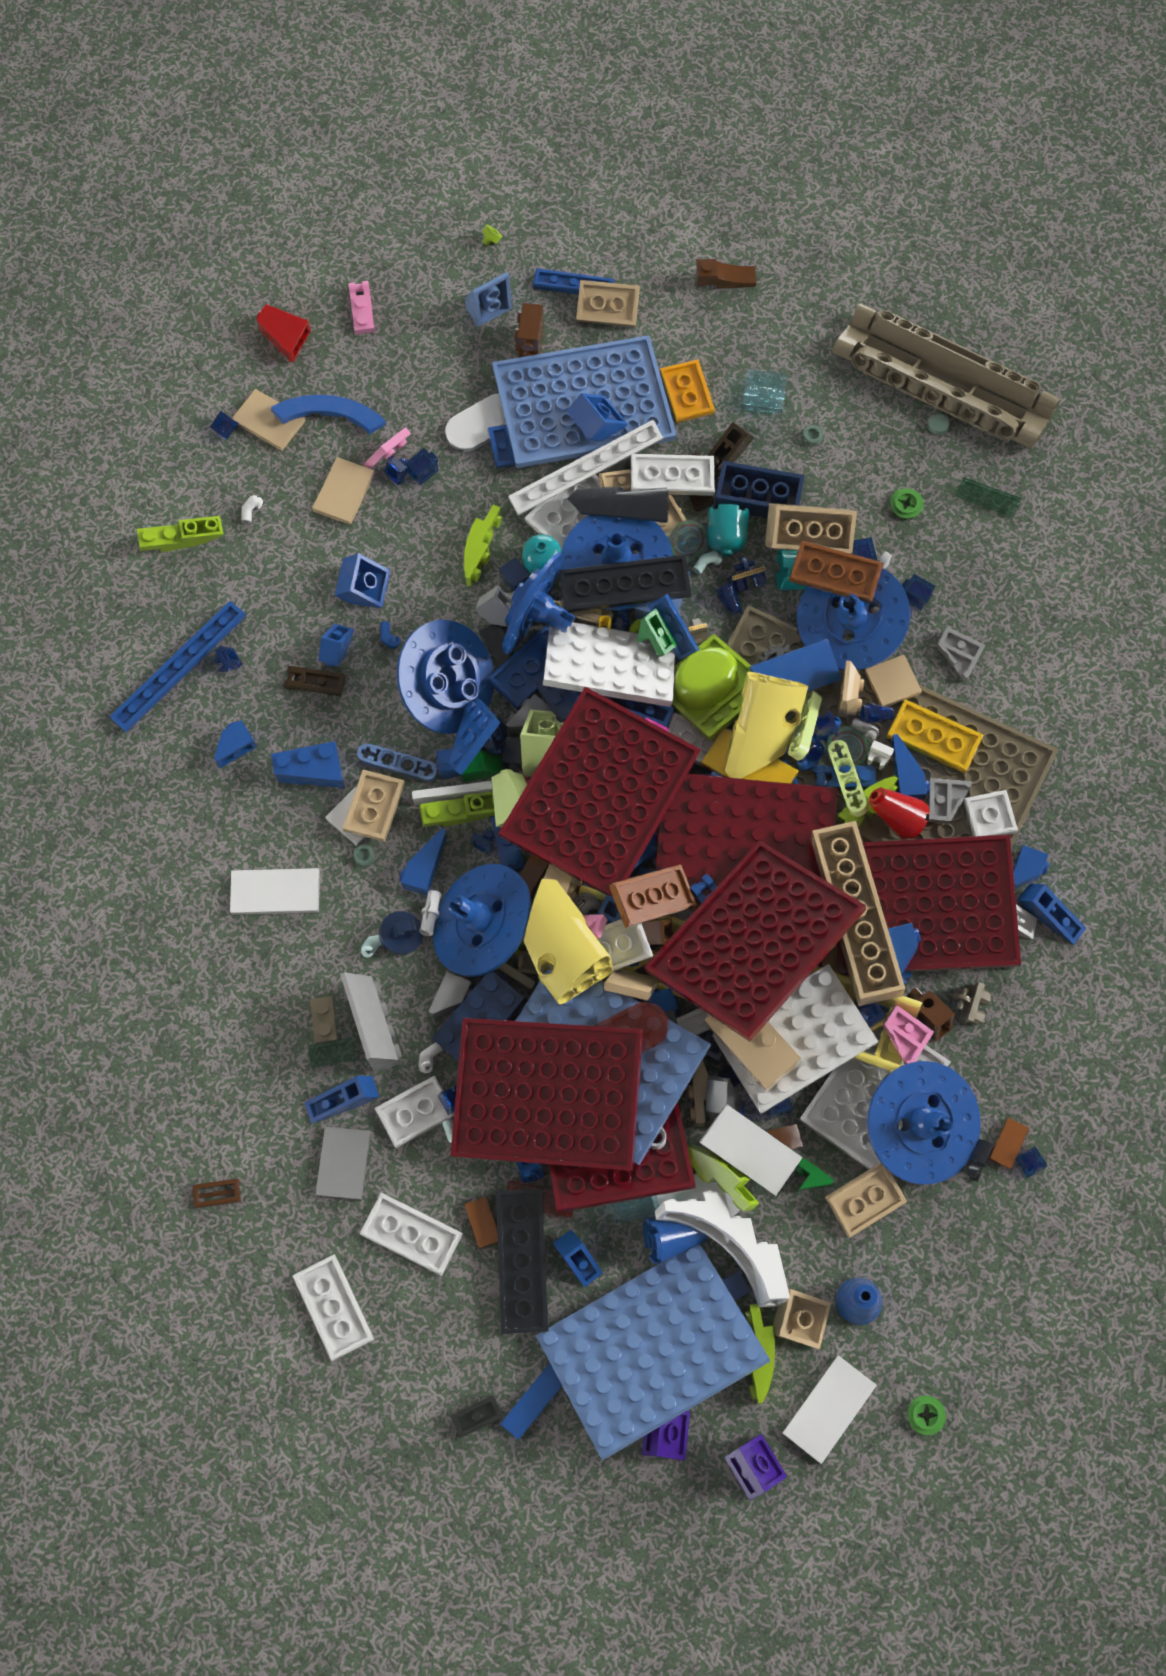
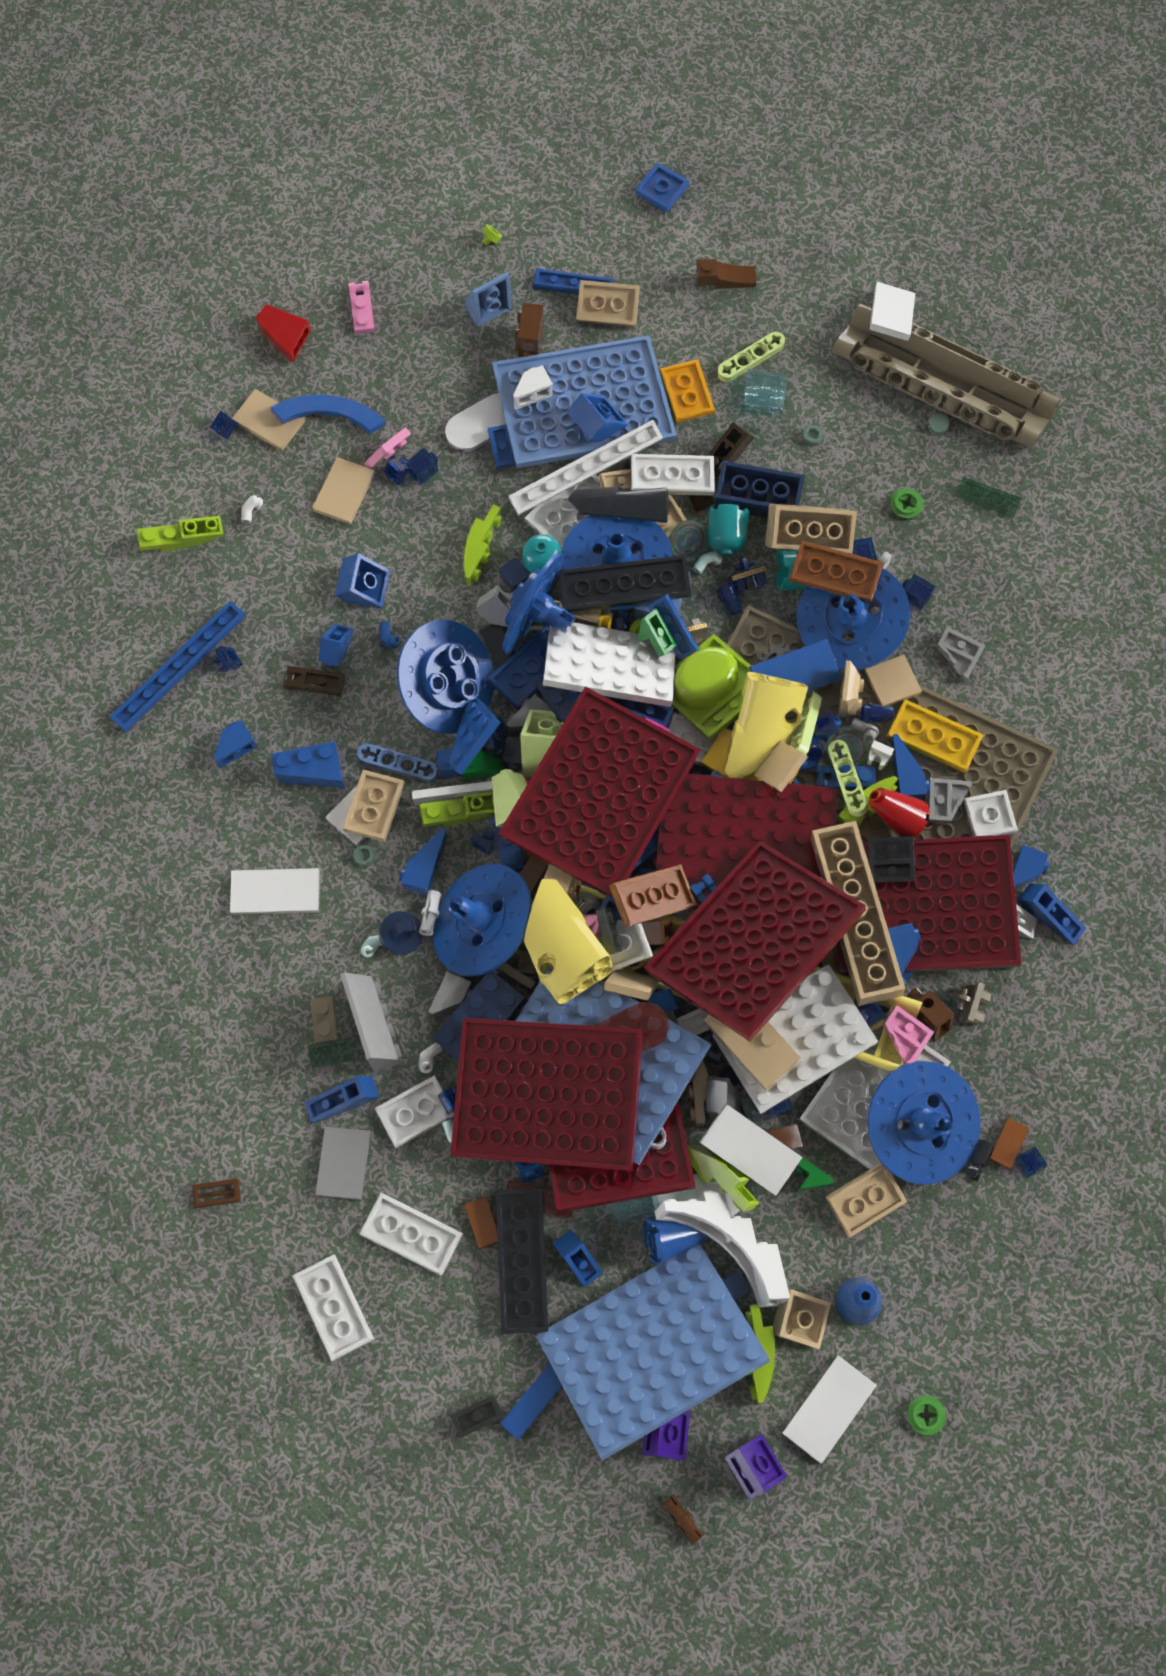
(533, 387): none -> white slope
(607, 923): none -> pearl dark grey plate
(662, 187): none -> blue plate
(682, 1519): none -> reddish brown pin
(749, 1107): none -> sand green tile
(751, 357): none -> yellowish green beam
(780, 766): none -> tan tile
(891, 859): none -> black slope
(892, 311): none -> white tile

